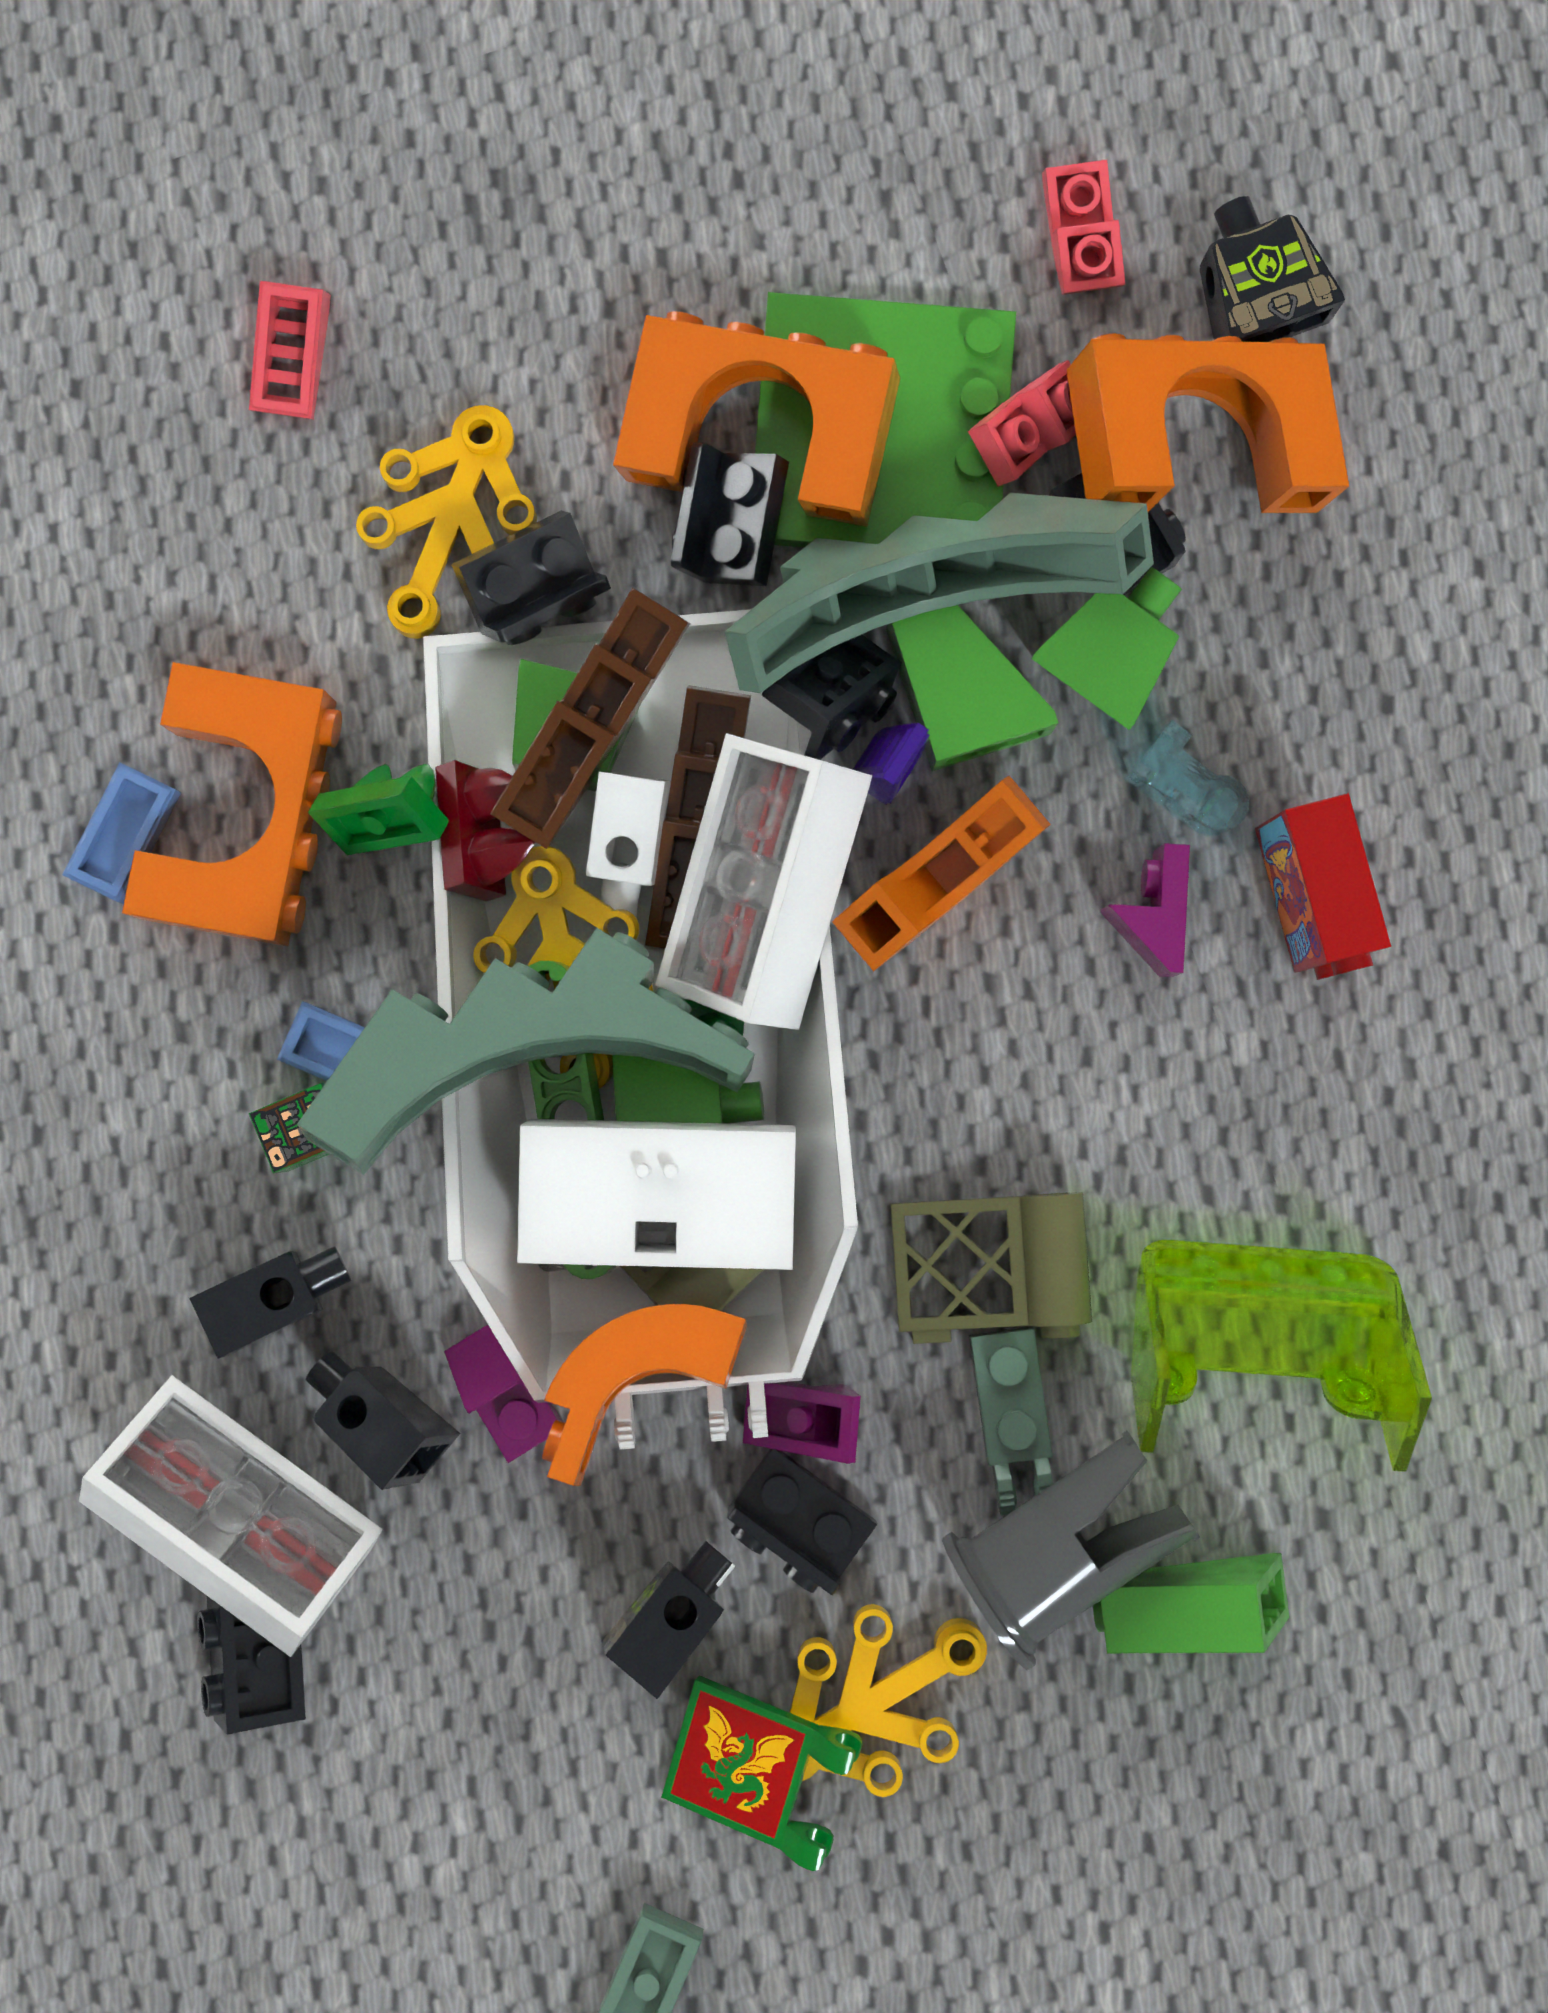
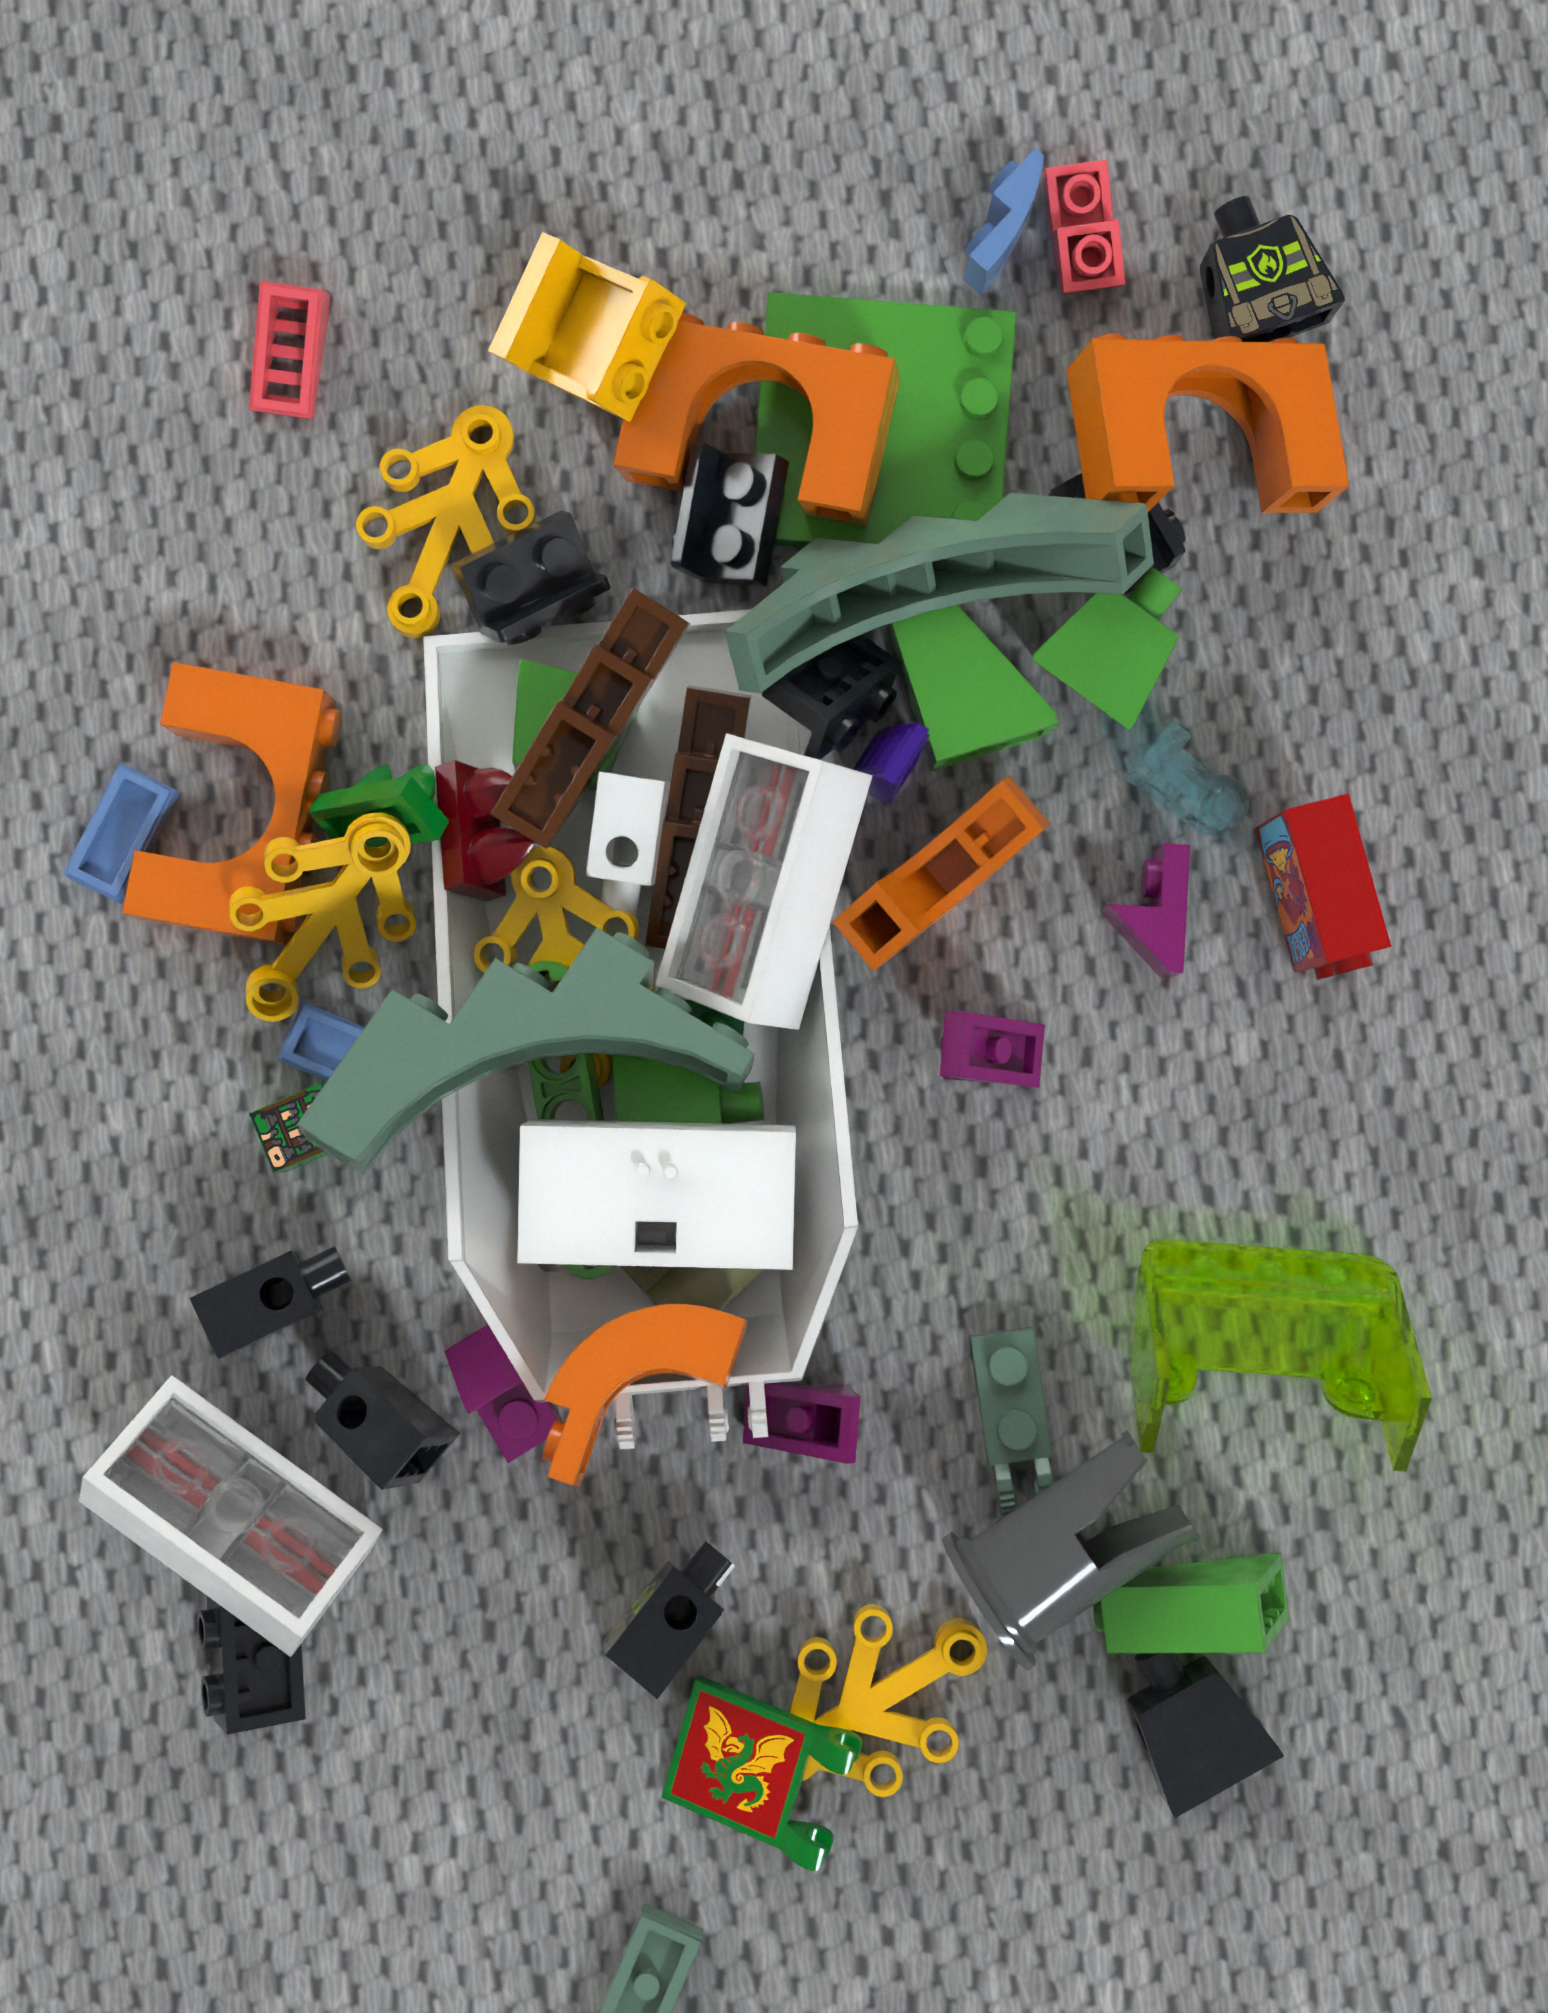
(327, 906): none -> yellow plant
(587, 327): none -> yellow panel
(799, 1522): black bracket -> none
(991, 1049): none -> magenta slope
(1008, 214): none -> medium blue slope
(1026, 426): coral slope -> none
(1045, 1263): olive piece -> none
(1196, 1731): none -> black torso

